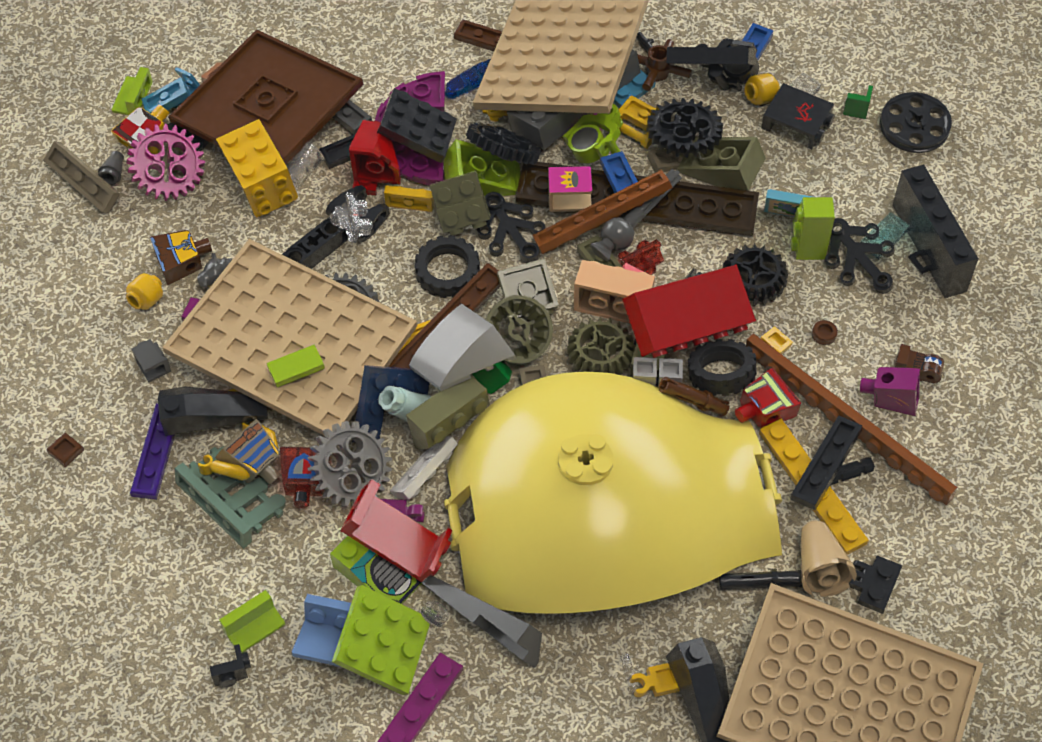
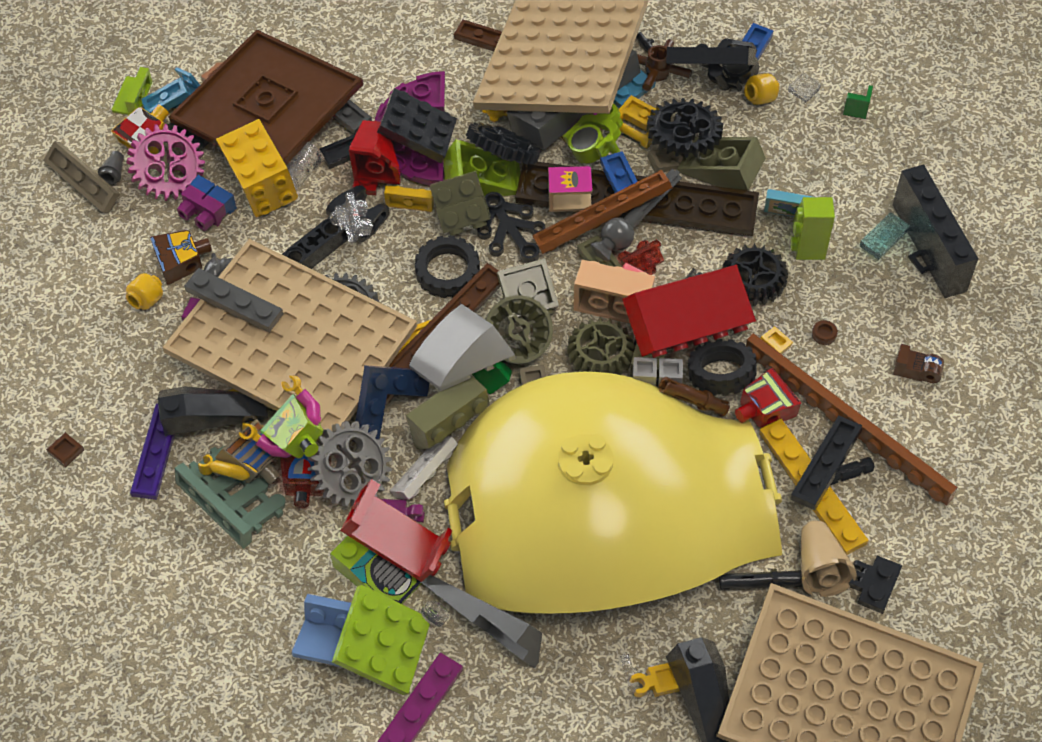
(151, 360): dark grey window -> none
(207, 202): none -> magenta hips
(230, 672): black bracket -> none
(234, 300): none -> dark grey plate
(252, 621): lime panel -> none
(292, 427): none -> torso
(295, 365): lime tile -> none
(400, 401): light aqua plant -> none
(466, 80): clear blue hinge -> none
(800, 113): black panel -> none
(857, 252): black plant -> none
(894, 389): magenta torso -> none
(913, 129): black wedge -> none

